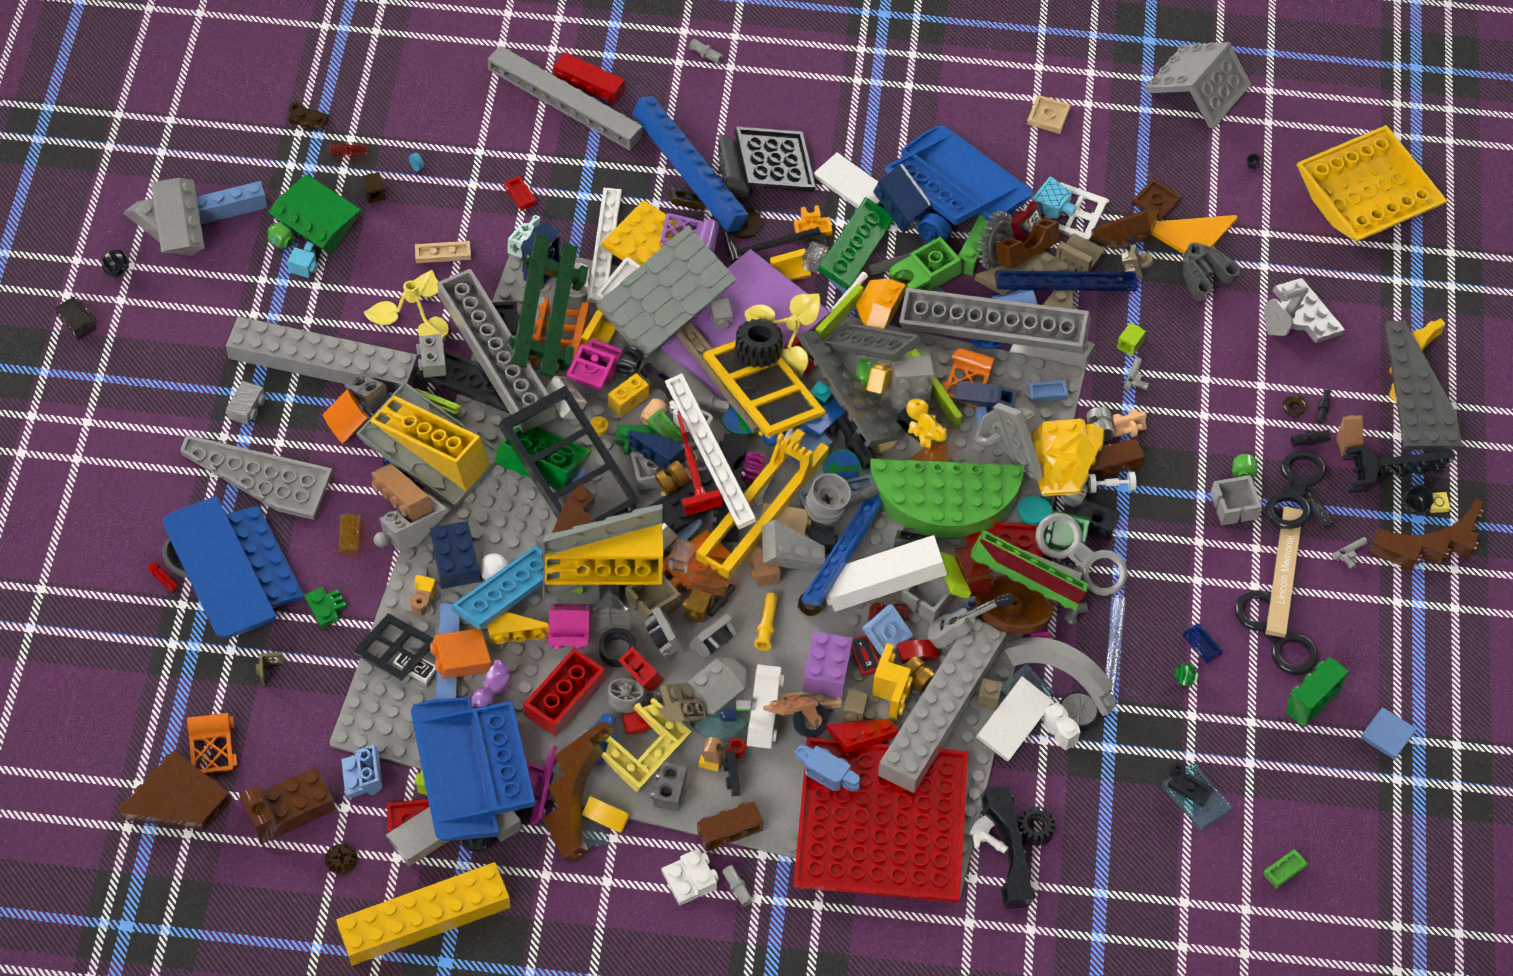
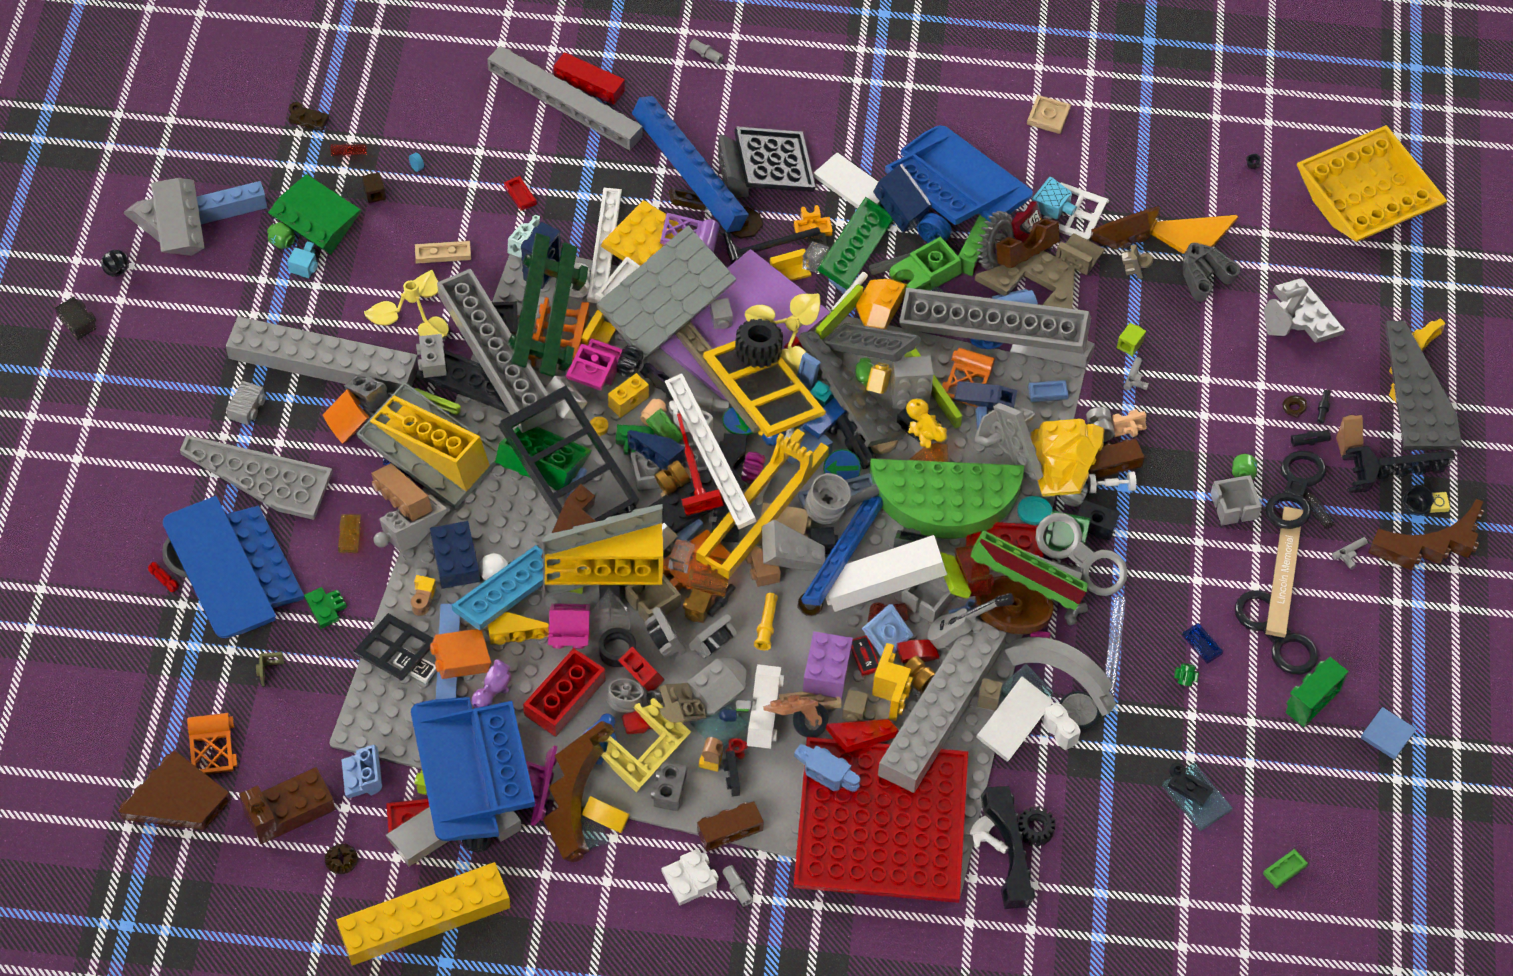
(808, 370): none -> medium blue tile
(1066, 280): clear blue tile -> none
(1155, 195): reddish brown tile -> none
(1210, 75): light grey bracket -> none

